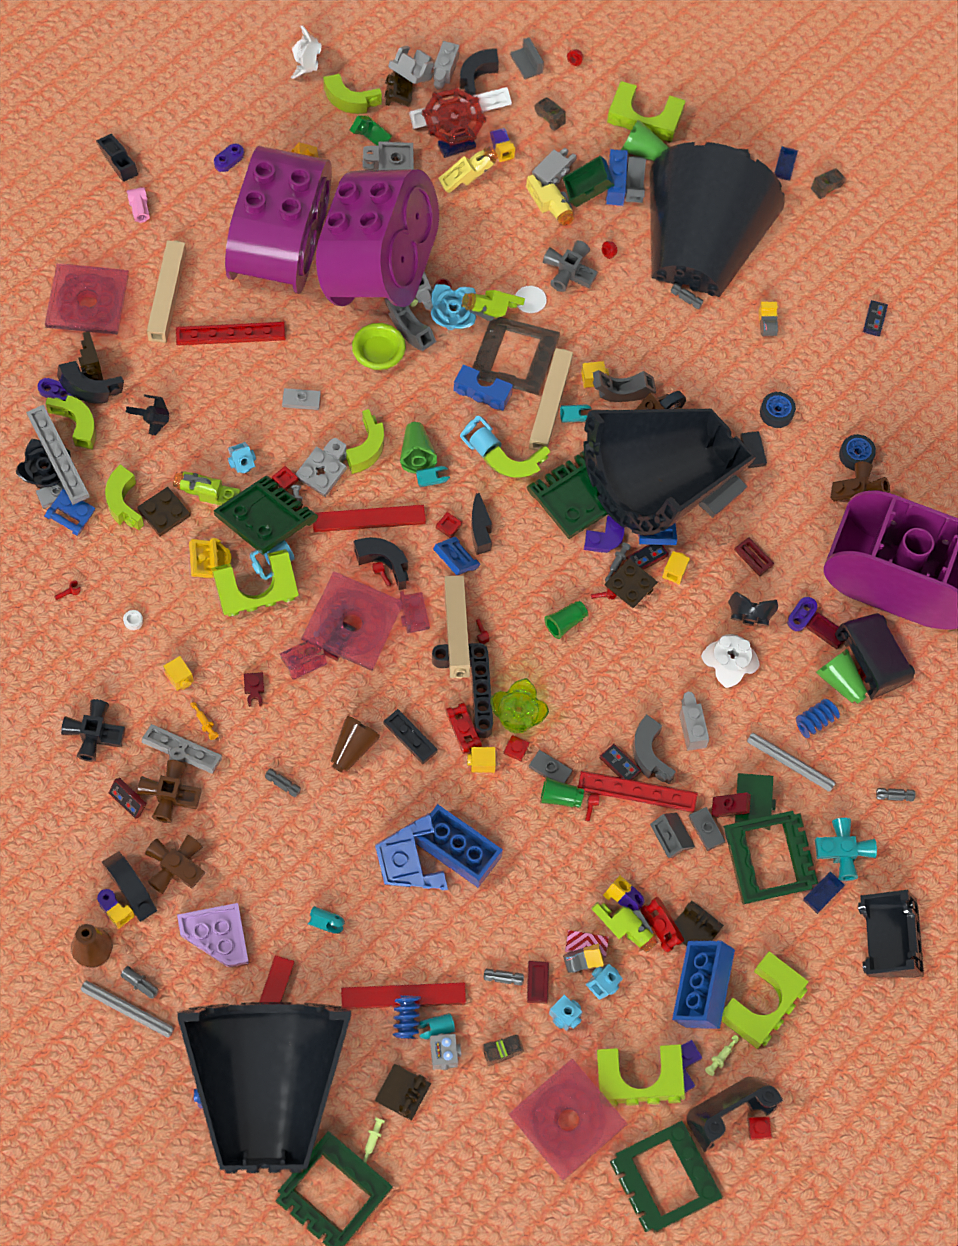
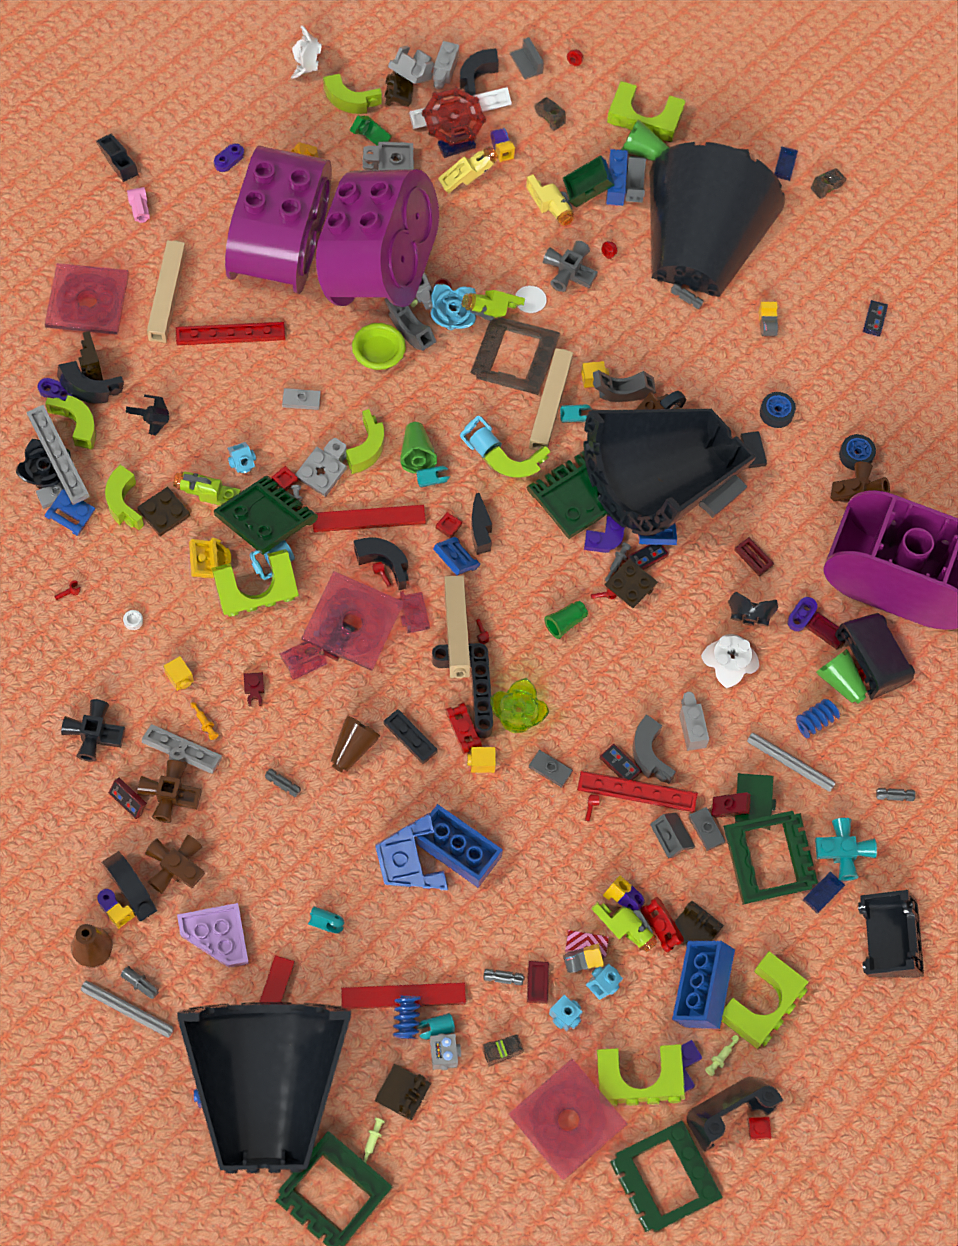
(495, 395): blue arch -> none
(516, 748): red plate -> none
(554, 167): light grey hinge -> none
(561, 794): green plant -> none
(676, 567): yellow brick -> none

